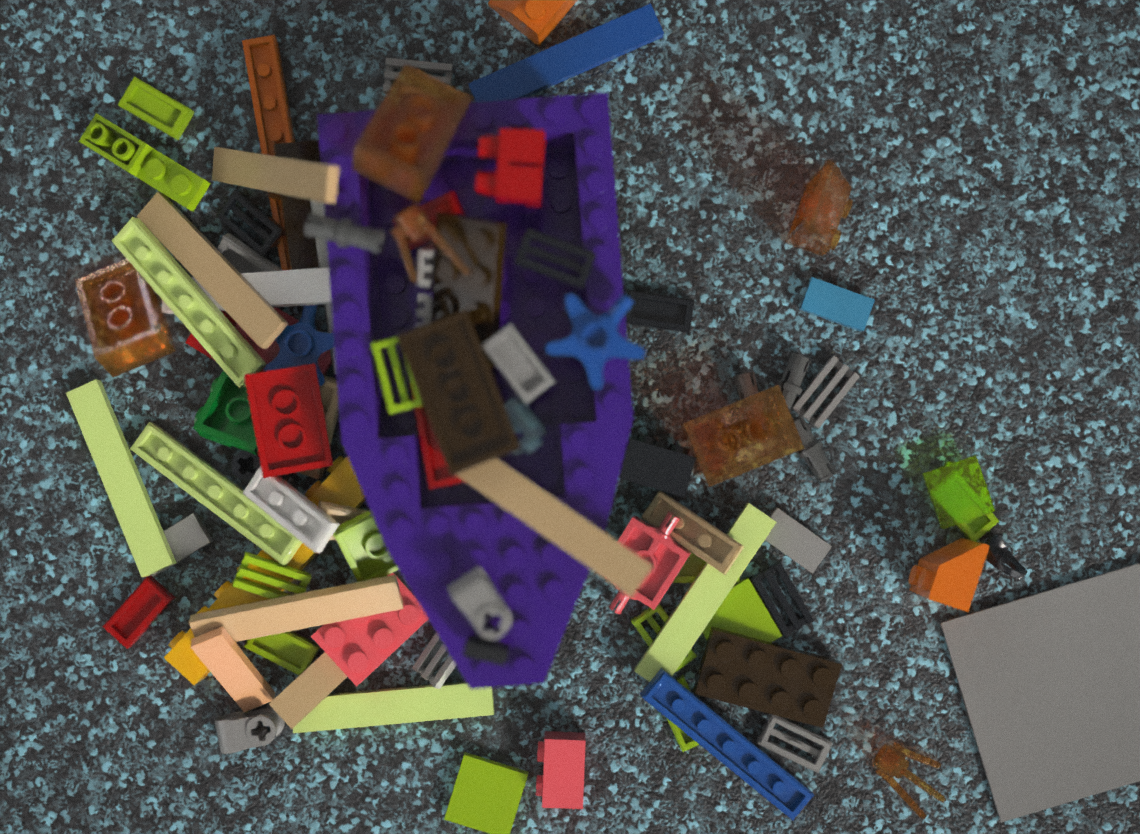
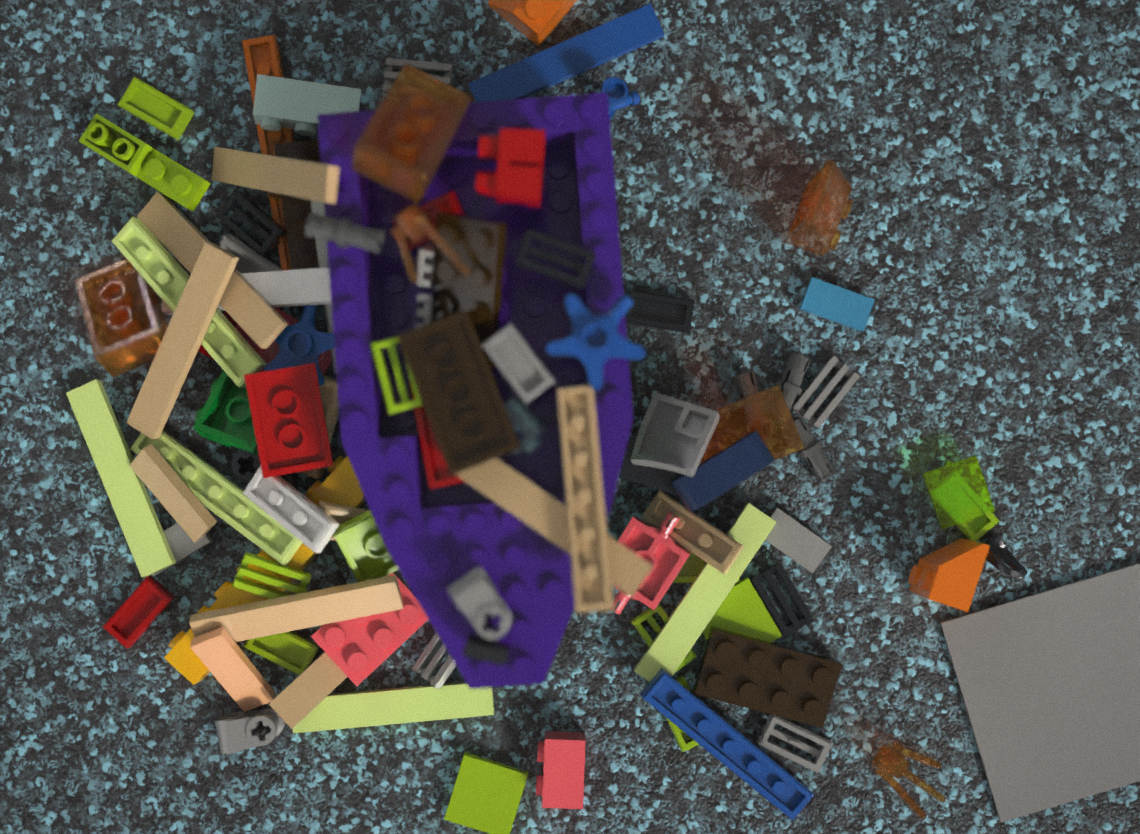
(172, 493): none -> tan tile
(182, 340): none -> tan tile
(298, 103): none -> light aqua brick
(585, 499): none -> tan tile
(618, 94): none -> blue piece
(674, 435): none -> light grey plate
(723, 471): none -> dark blue beam

